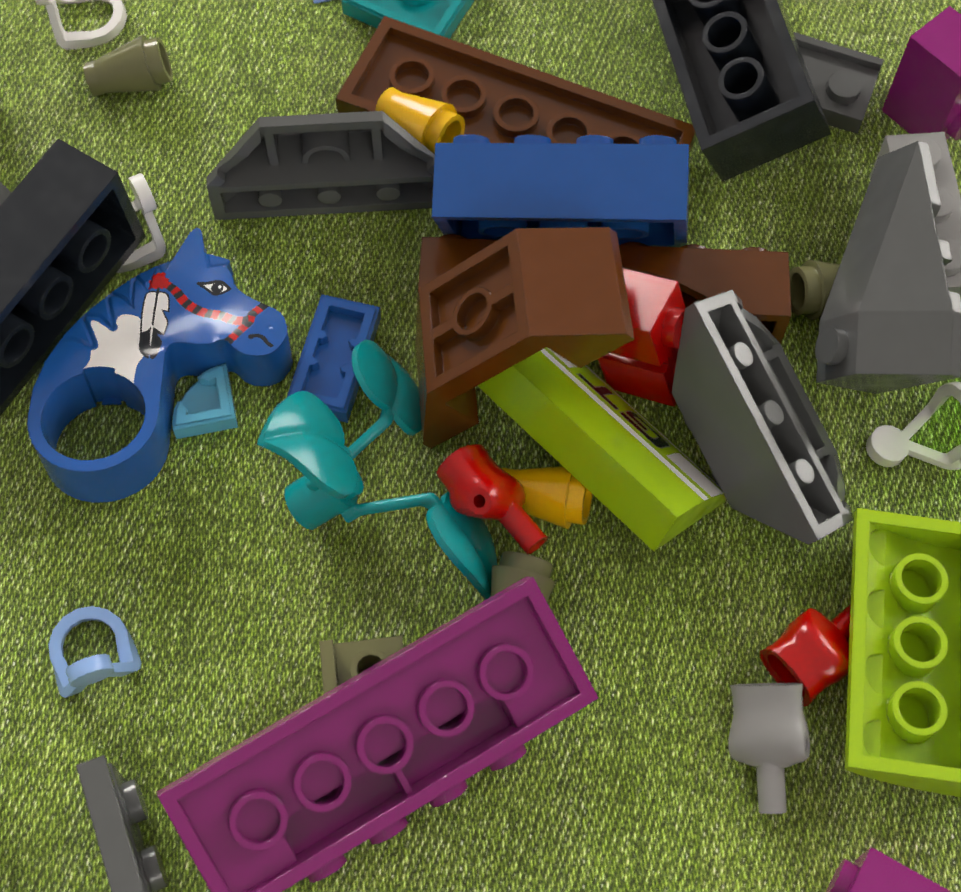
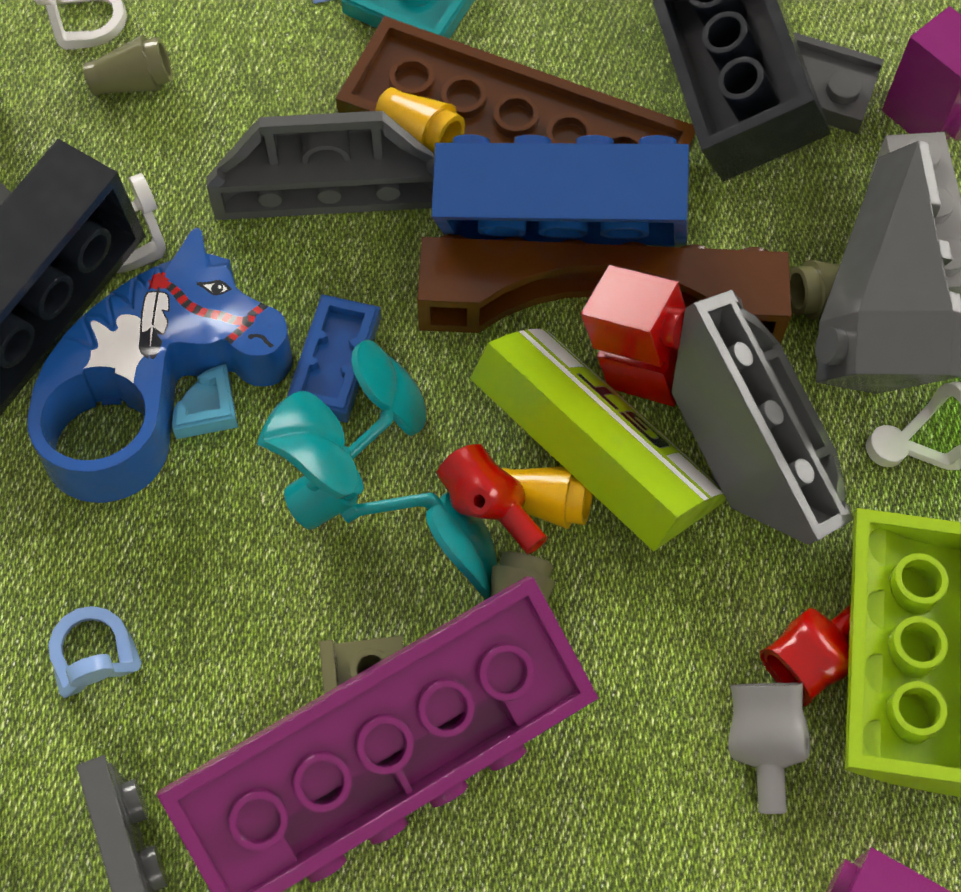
(506, 305): reddish brown slope -> none

